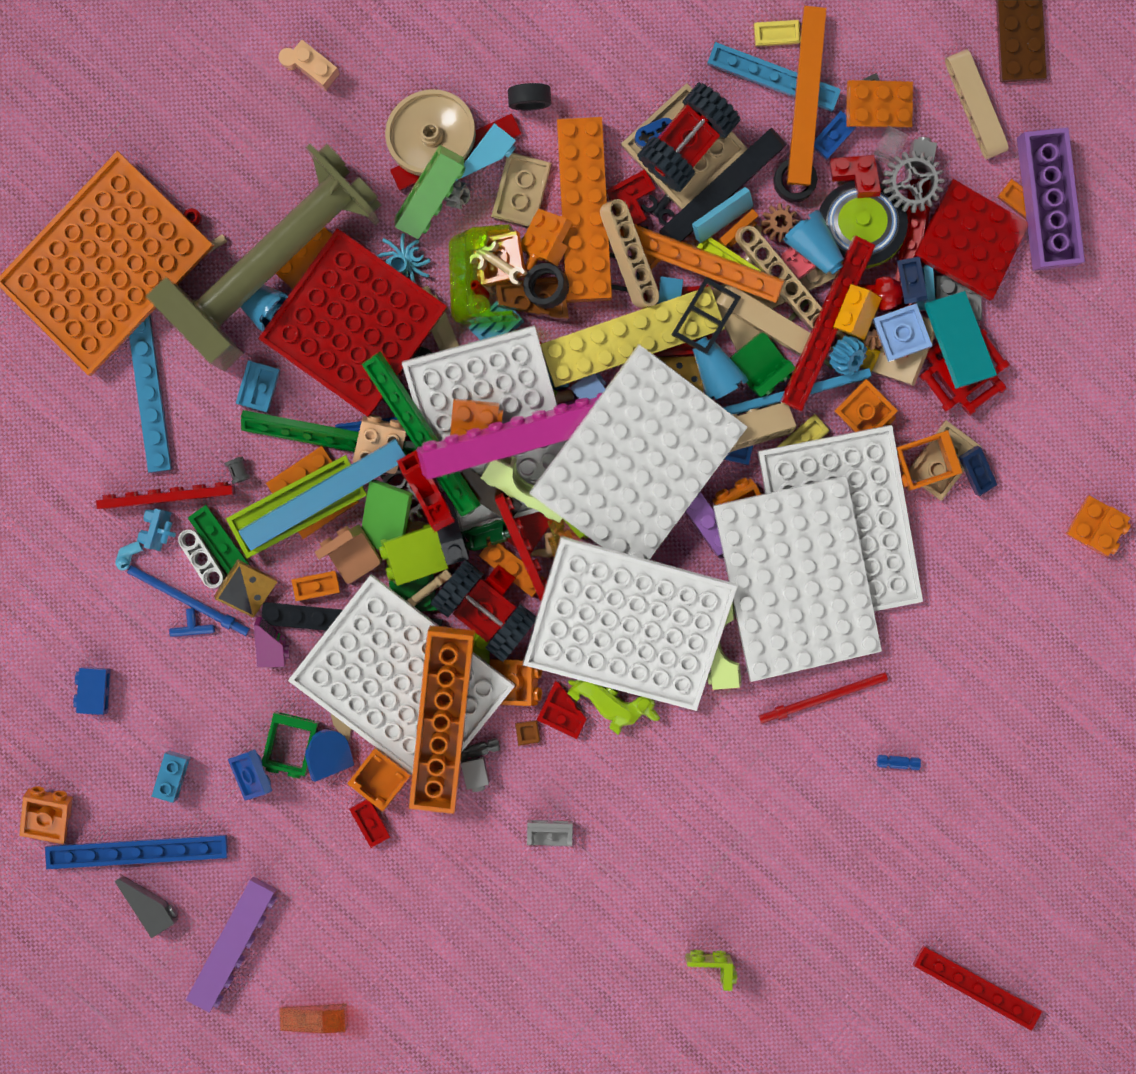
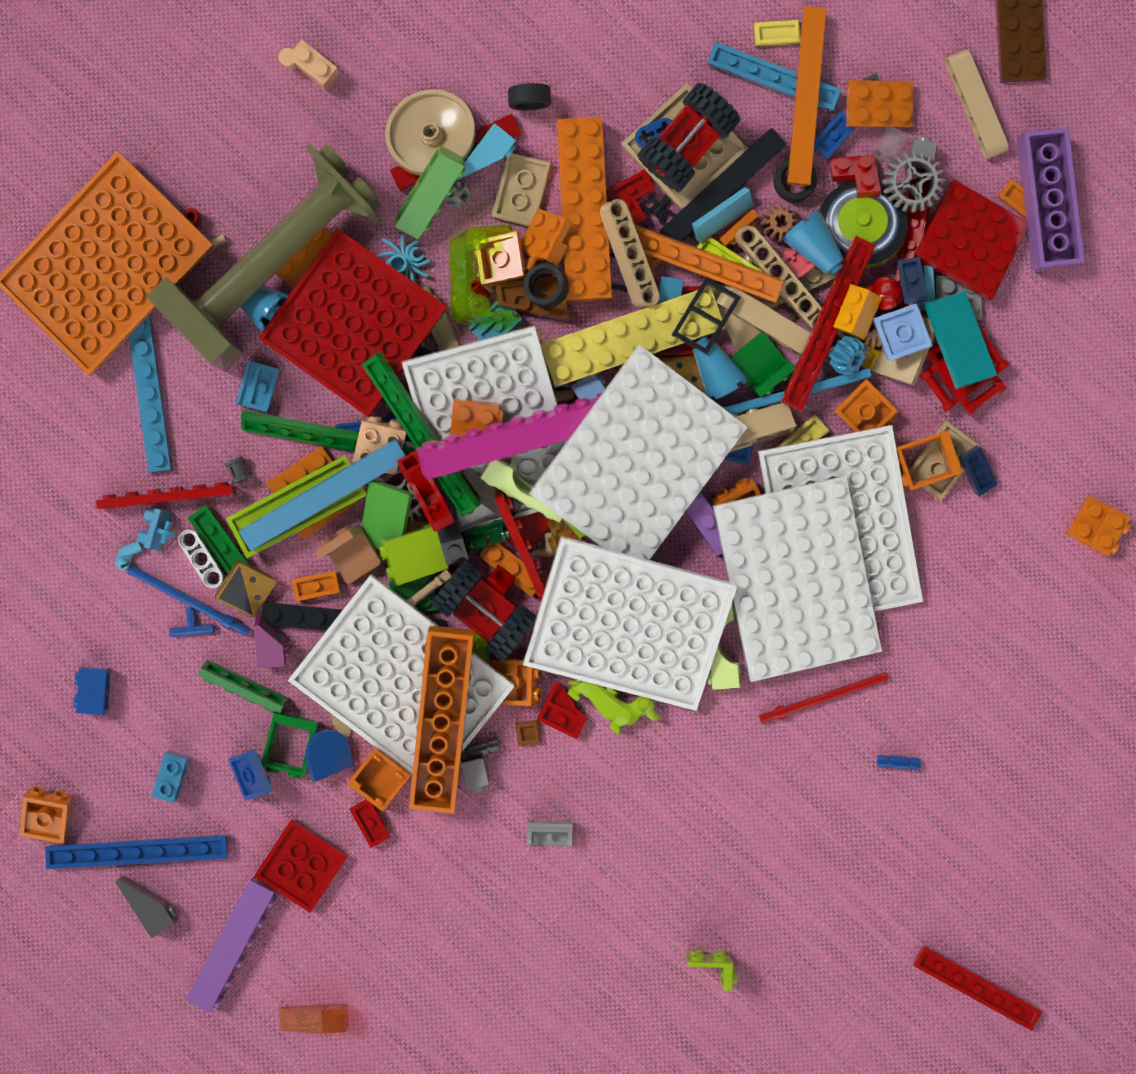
(242, 686): none -> green plate
(300, 865): none -> red plate
(485, 255): tan bar -> none

